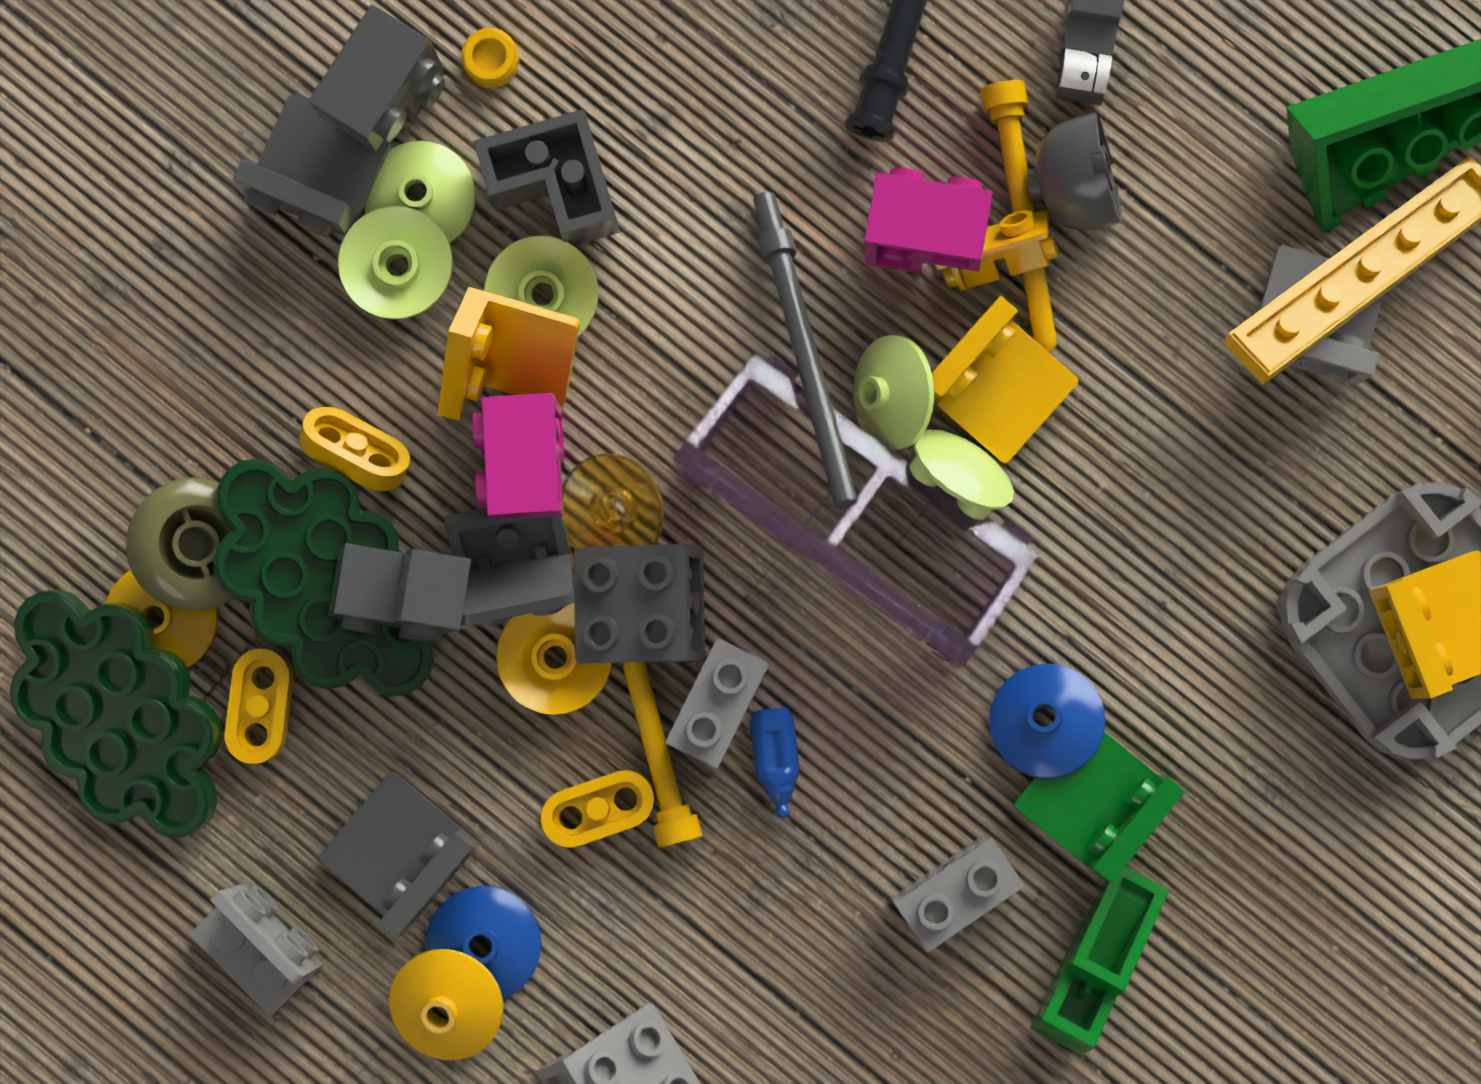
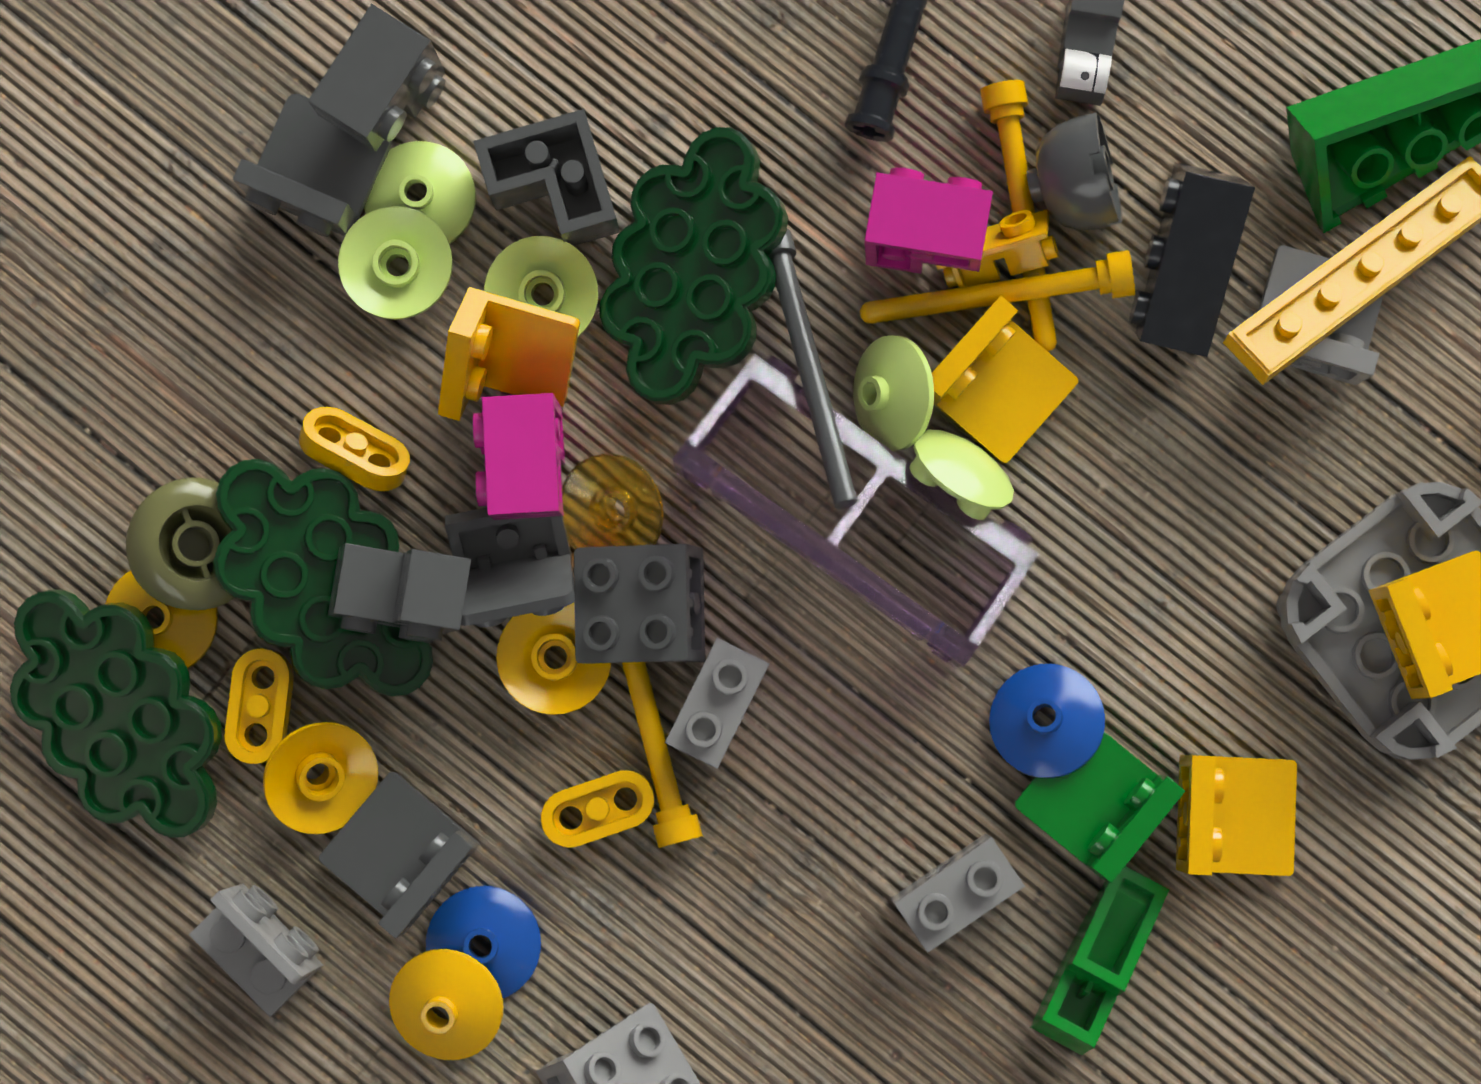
(334, 796): none -> yellow dish
(490, 57): yellow tile -> none
(693, 266): none -> dark green plate
(775, 754): blue piece -> none
(1109, 276): none -> yellow piece
(1191, 258): none -> black wedge
(1236, 815): none -> yellow bracket

